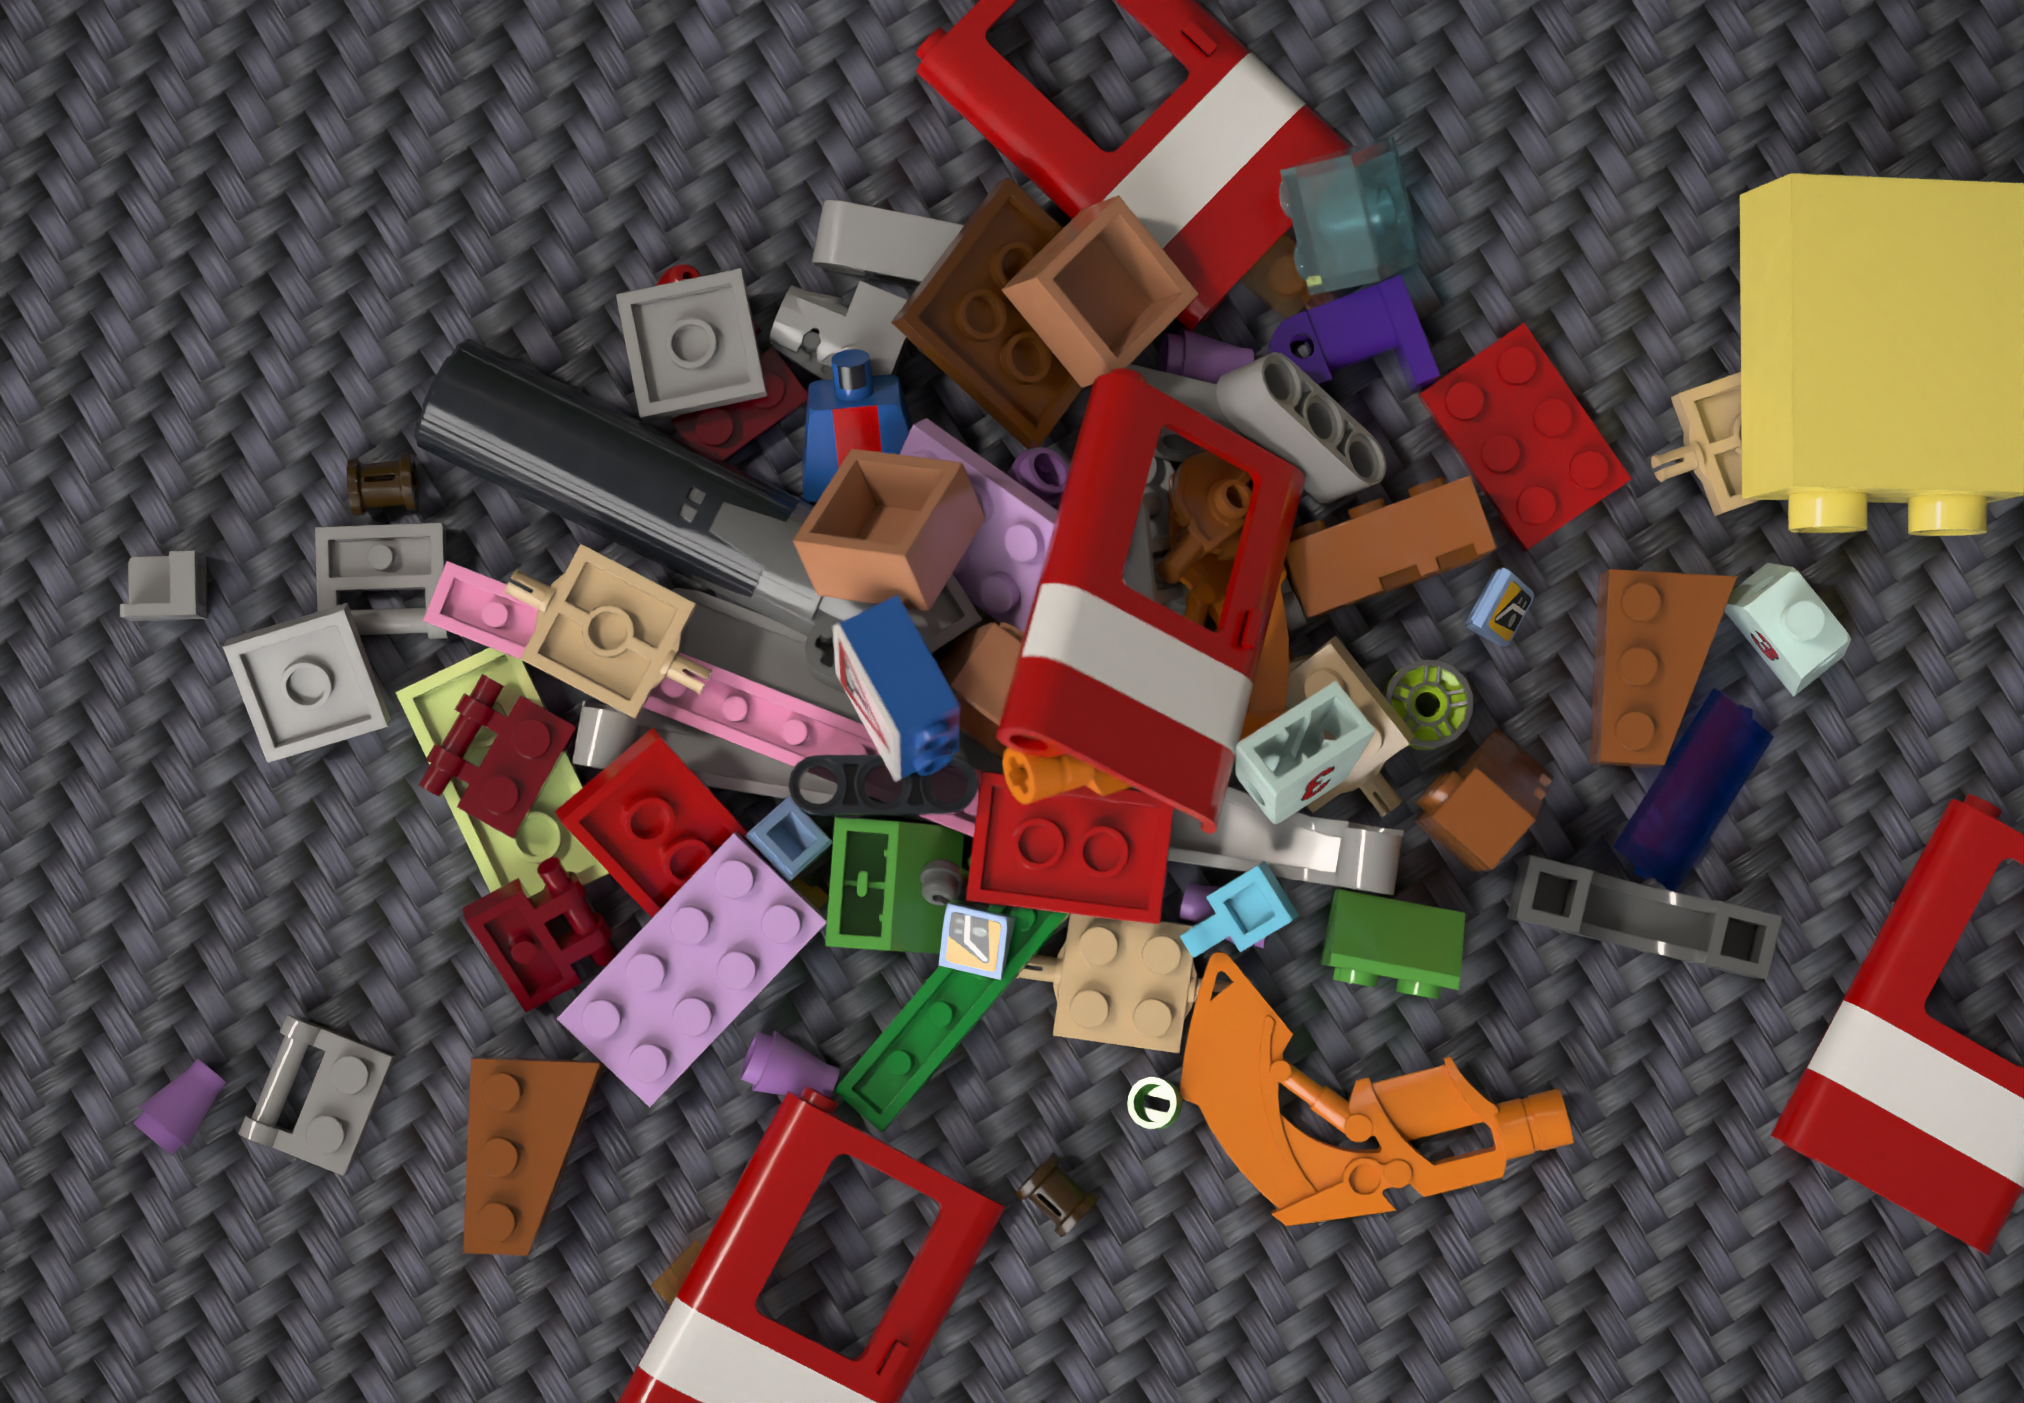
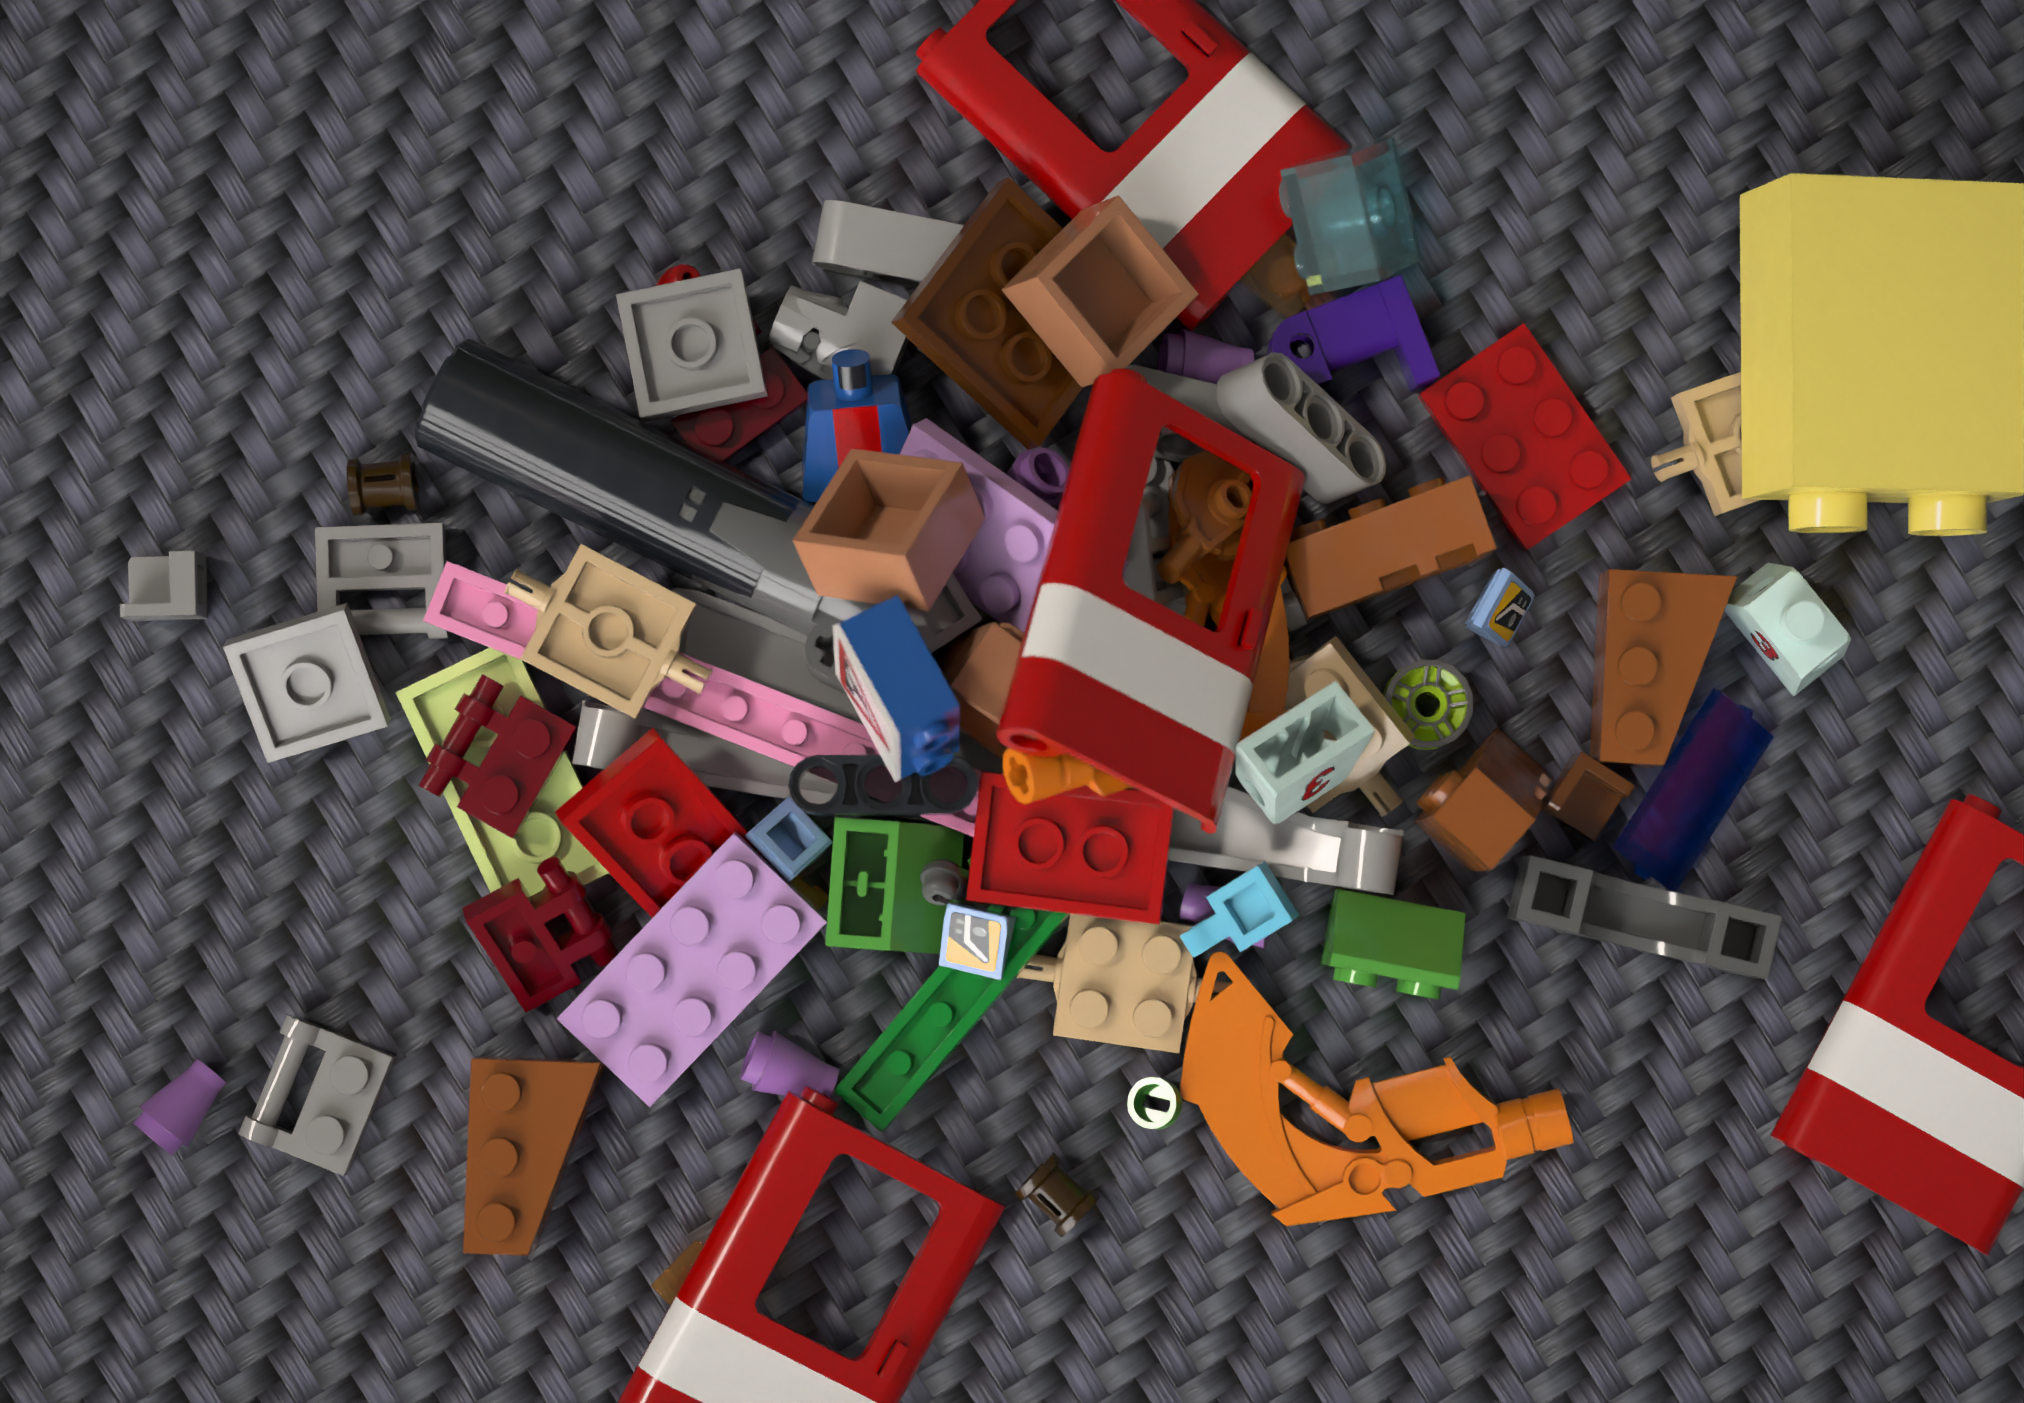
(1585, 795): none -> reddish brown panel

